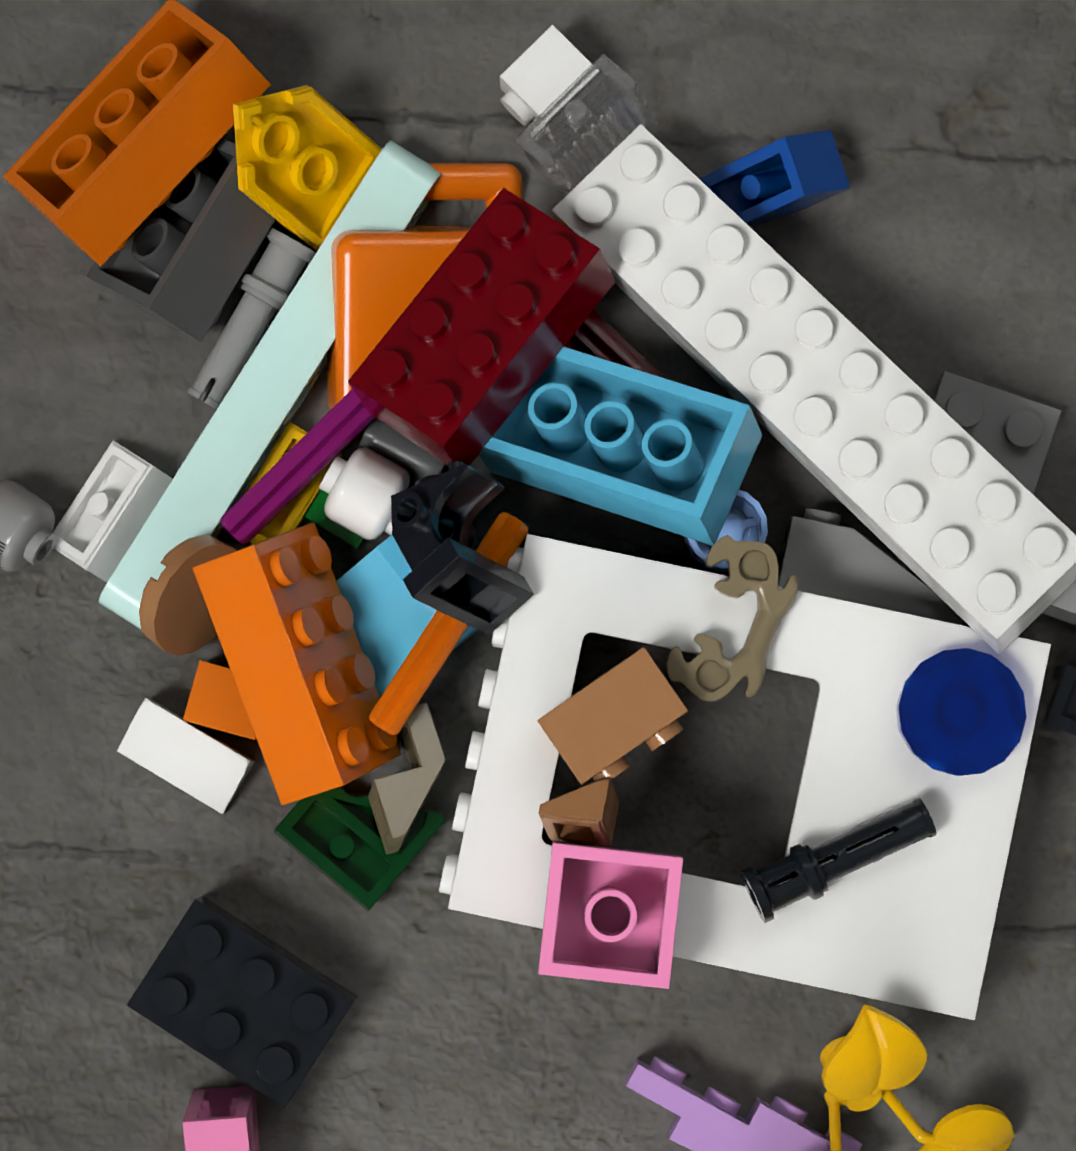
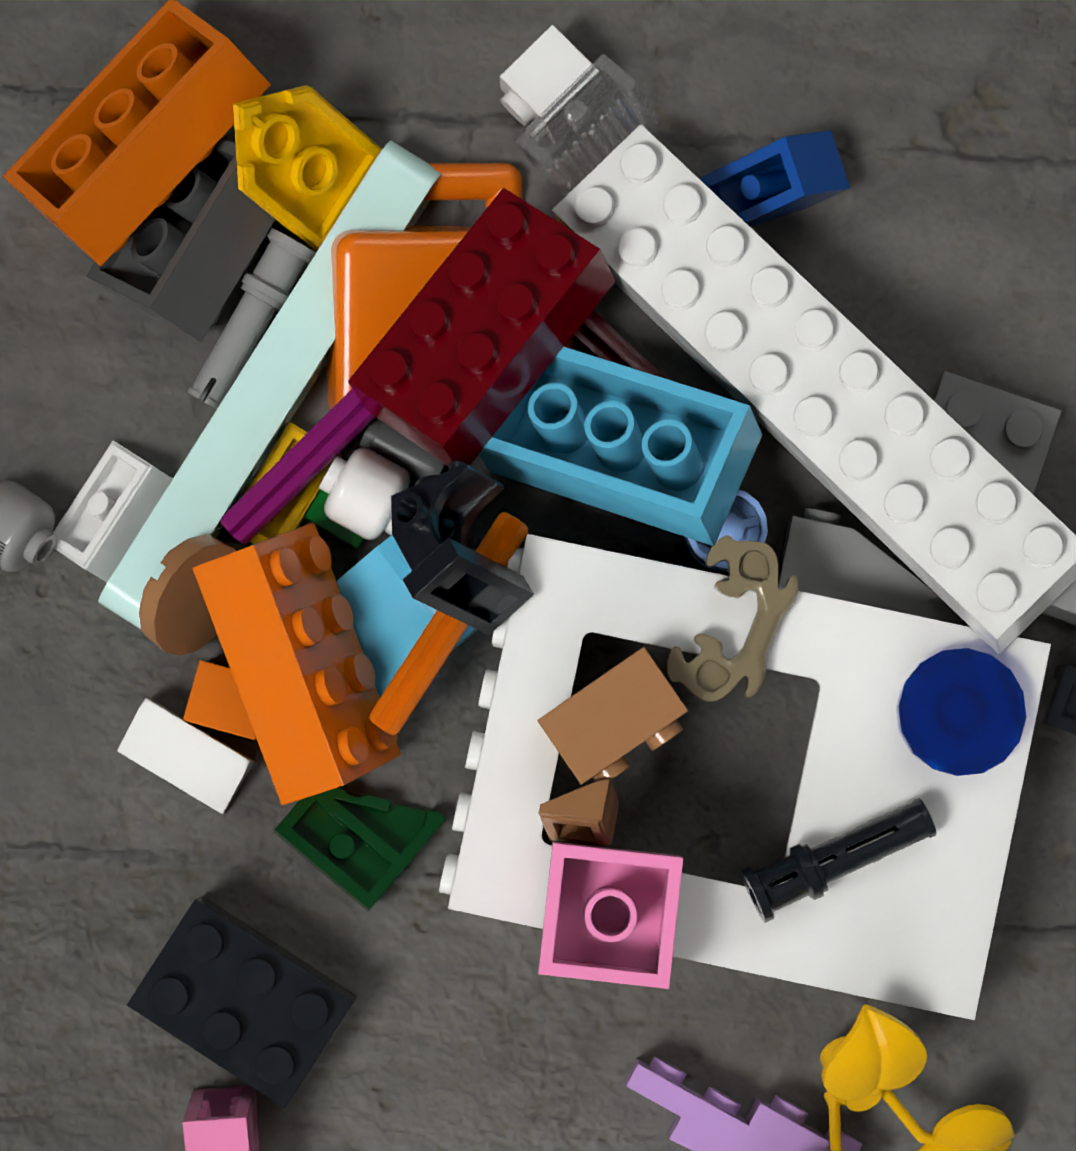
(401, 796): dark tan slope -> none

